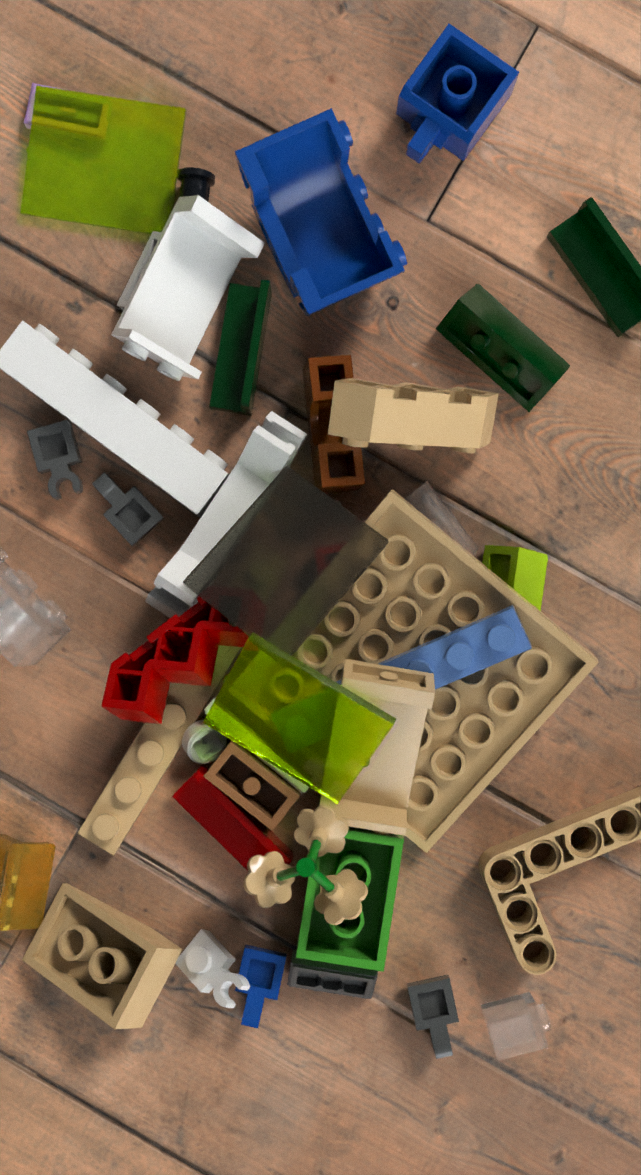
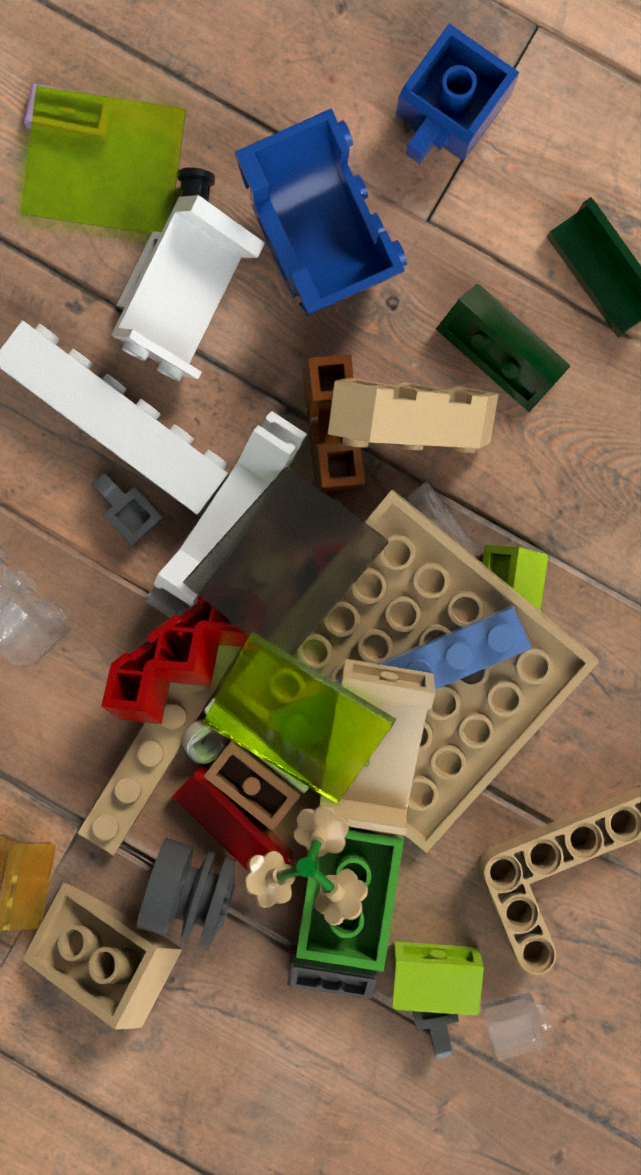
(56, 451): dark grey plate -> none
(186, 893): none -> dark grey wheel
(207, 966): white plate -> none
(241, 348): dark green panel -> none
(264, 972): blue plate -> none
(437, 978): none -> lime panel

